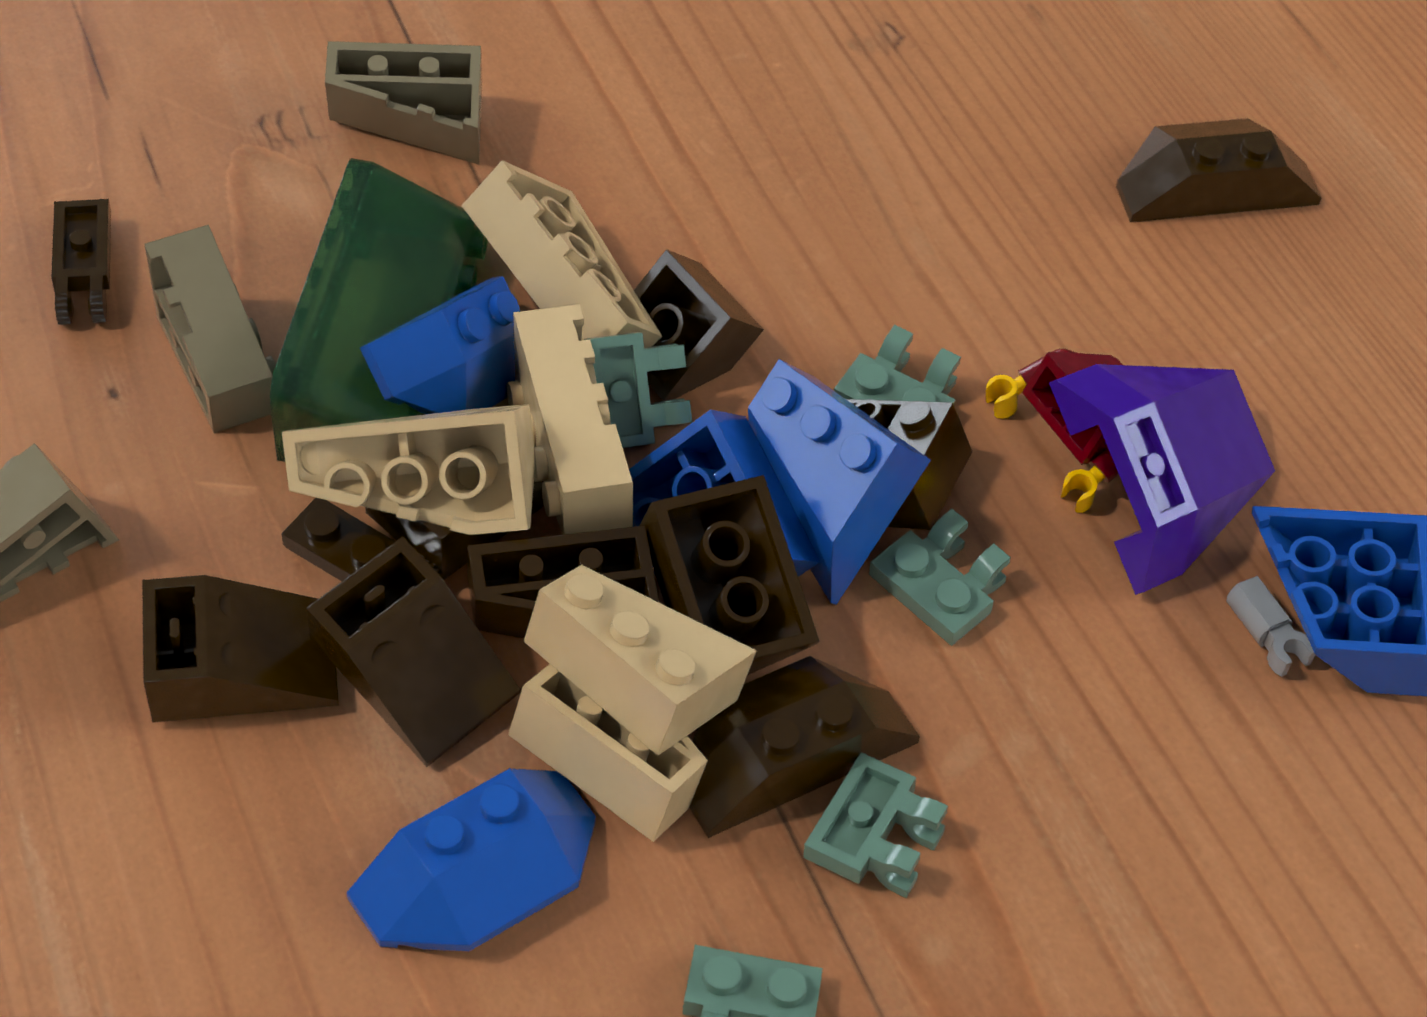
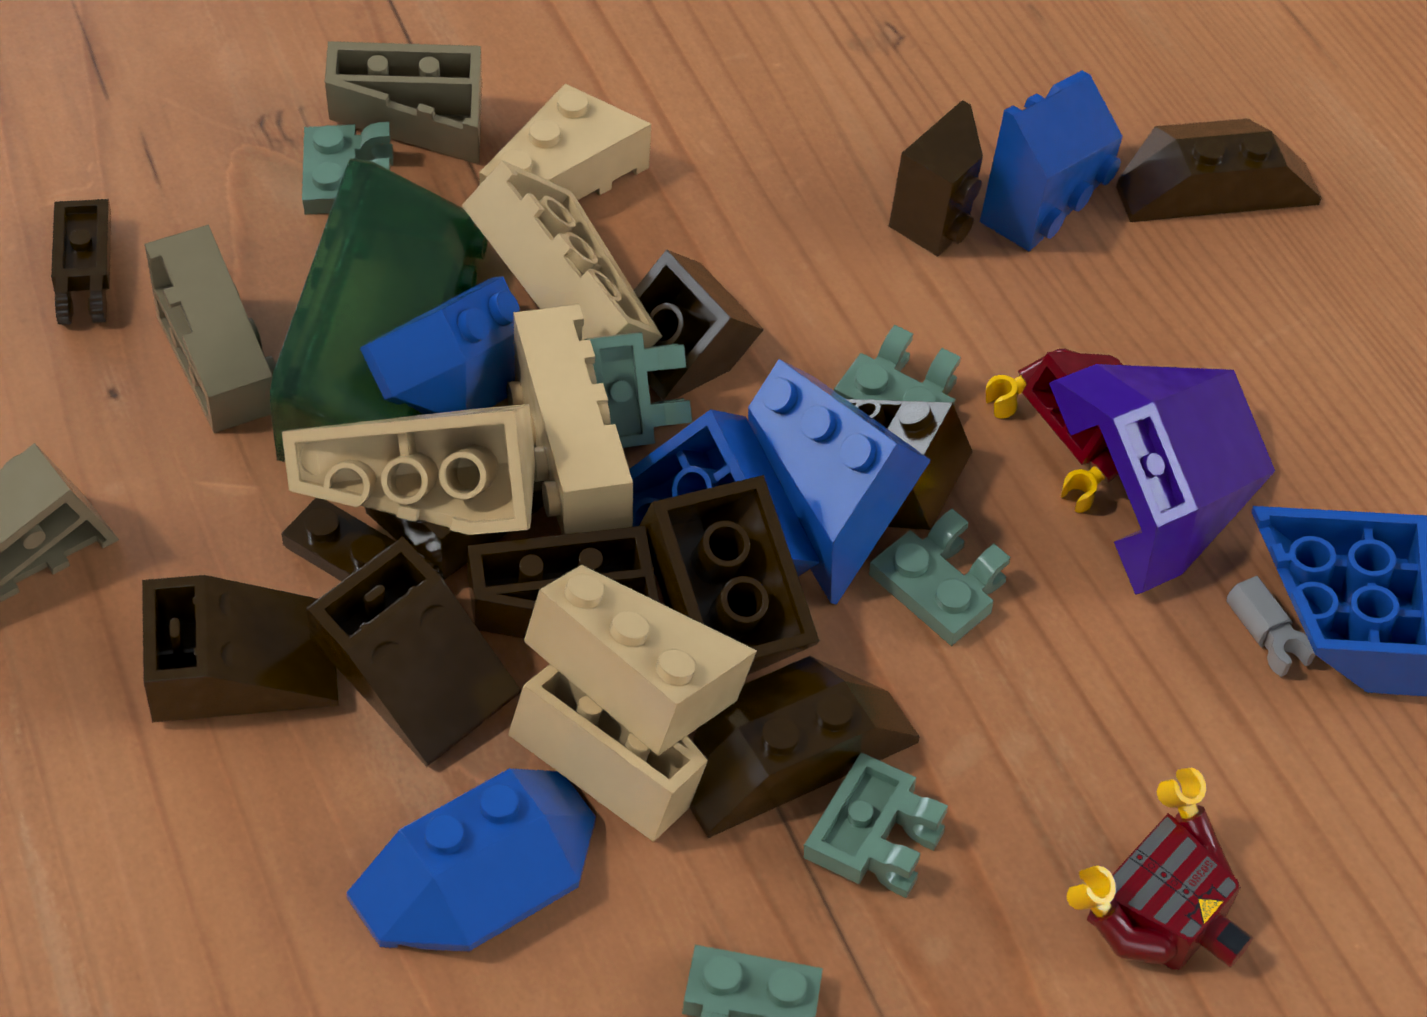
(328, 153): none -> sand green plate
(578, 144): none -> tan wedge
(939, 182): none -> dark brown slope
(1050, 160): none -> blue wedge
(1169, 889): none -> torso

